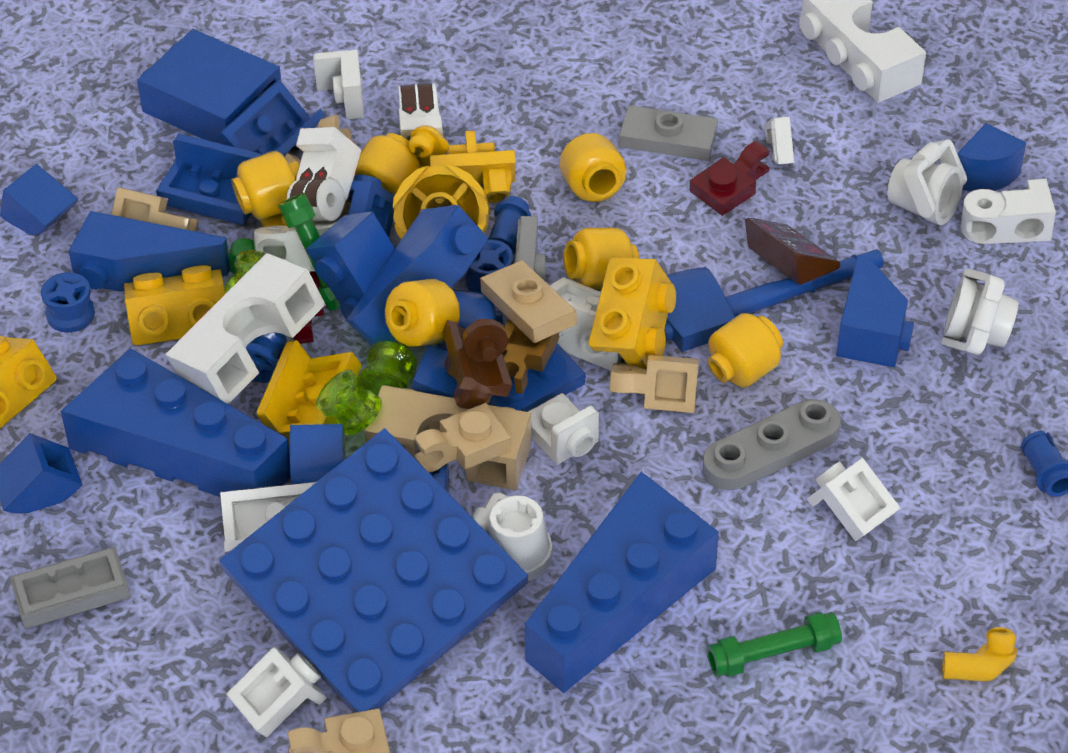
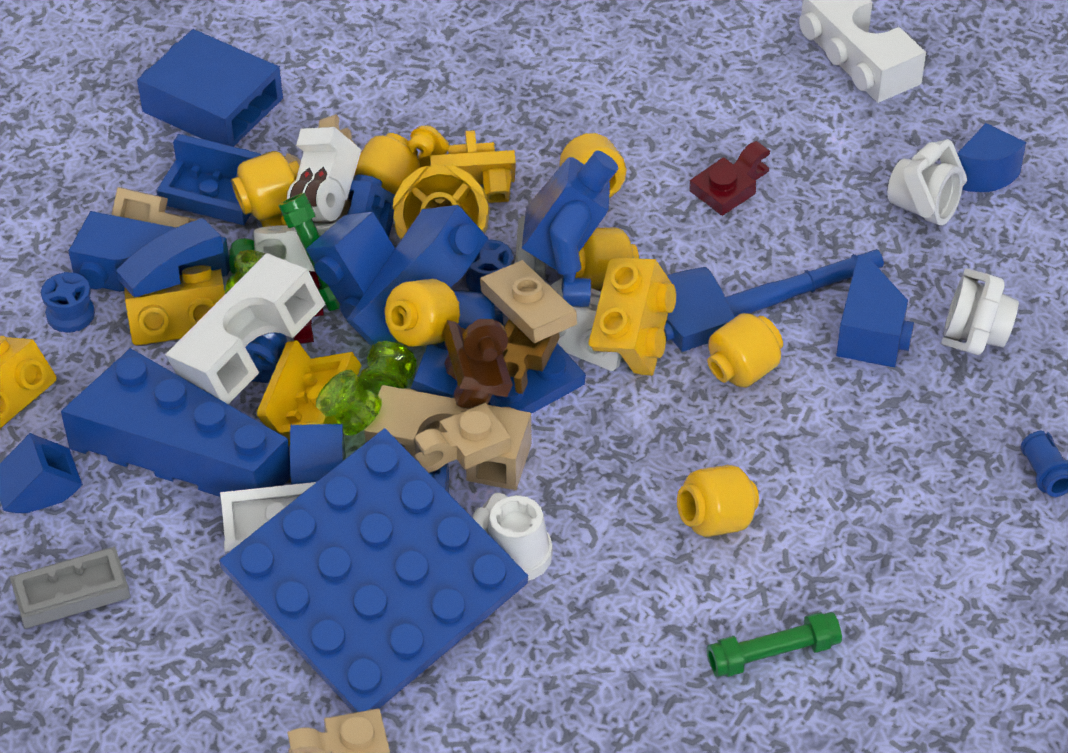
(35, 201): blue brick -> none
(157, 262): none -> blue slope
(269, 123): blue bracket -> none
(276, 690): white bracket -> none
(342, 74): white bracket -> none
(418, 108): leg -> none
(506, 222): blue pin -> none
(564, 429): white bracket -> none
(566, 216): none -> blue torso
(619, 582): blue wedge -> none
(667, 382): tan plate -> none
(668, 132): light grey plate -> none
(717, 500): none -> yellow head
(759, 456): light grey plate -> none
(779, 135): white tile -> none
(788, 250): reddish brown slope -> none
(855, 497): white bracket -> none
(987, 662): yellow arm -> none
(1009, 215): white leg -> none

